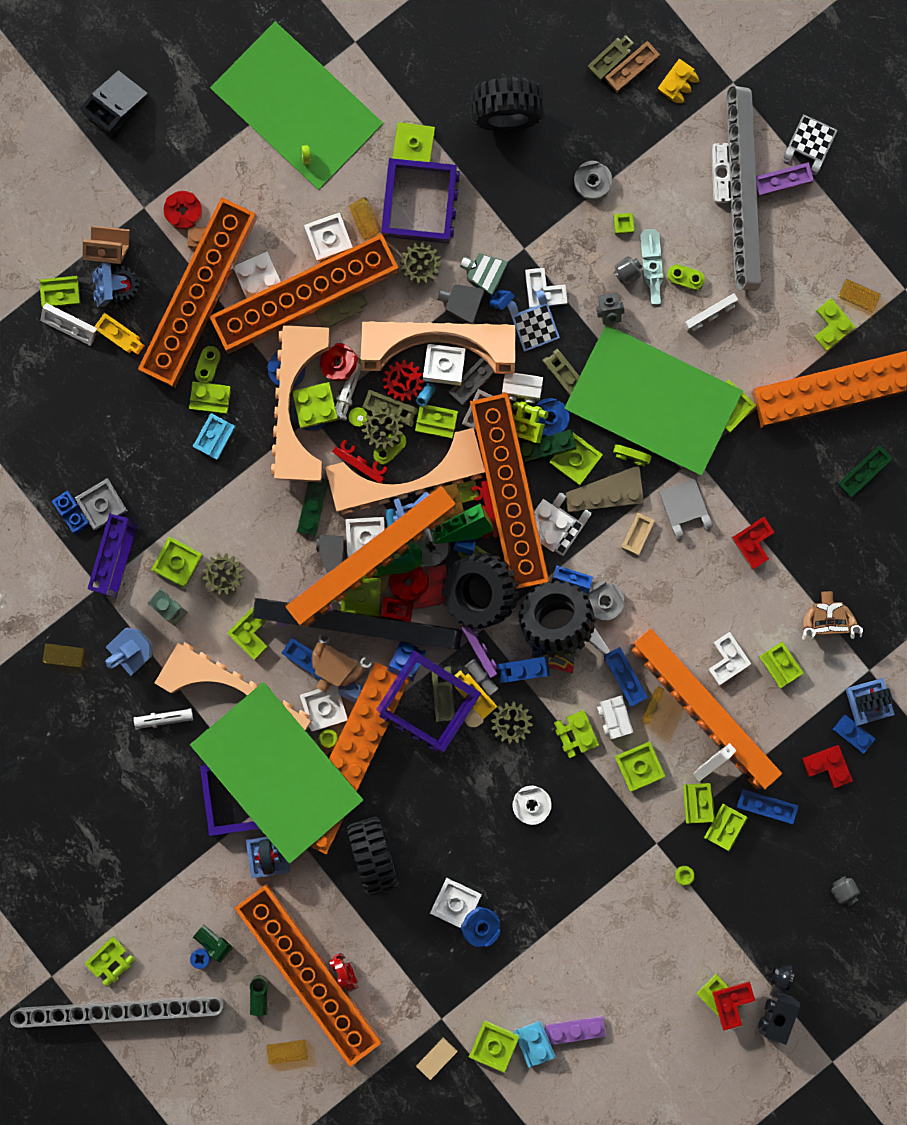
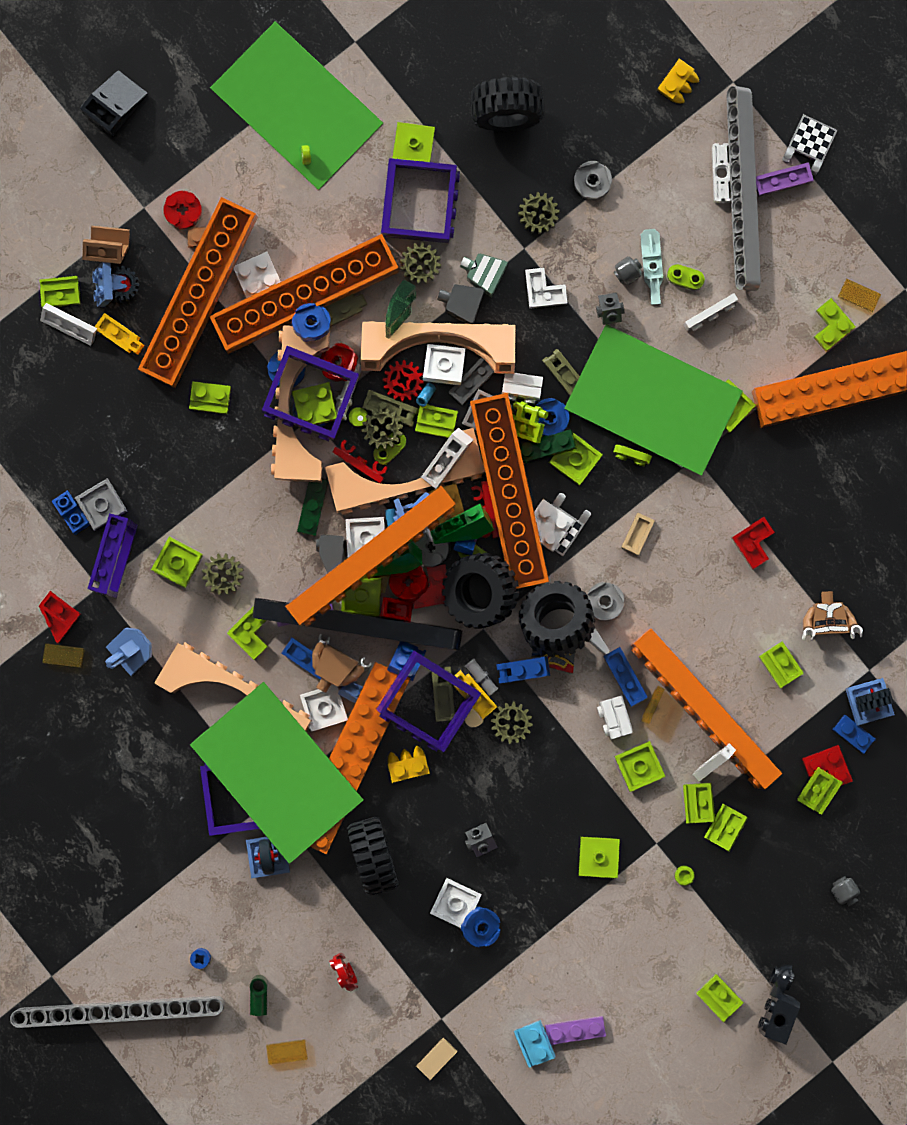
(58, 615): none -> red wing
(105, 957): lime plate -> none
(160, 719): white pin -> none
(167, 607): sand green torso -> none
(207, 364): lime plate -> none
(214, 436): medium azure plate -> none
(216, 946): dark green piece -> none
(308, 975): orange brick -> none
(311, 332): none -> blue plate
(323, 365): none -> dark purple window
(328, 237): white plate -> none
(328, 738): lime tile -> none
(364, 218): clear yellow tile -> none
(399, 307): none -> clear green slope
(408, 766): none -> yellow plate
(447, 457): none -> white slope
(465, 491): lime tile -> none
(480, 650): medium lavender plate -> none
(480, 840): none -> dark grey brick
(494, 1046): lime plate -> none
(500, 299): blue plate -> none
(533, 203): none -> olive gear
(535, 324): flag -> none
(541, 810): white plate -> none
(575, 578): blue plate -> none
(582, 731): lime plate -> none
(599, 857): none -> lime plate
(610, 57): olive hinge -> none
(612, 491): dark tan wing -> none
(623, 223): lime tile -> none
(632, 66): medium nougat plate -> none
(684, 504): light grey flag -> none
(728, 1000): red plate -> none
(733, 659): white plate -> none
(767, 806): blue plate -> none
(819, 790): none -> lime plate
(865, 471): dark green plate -> none

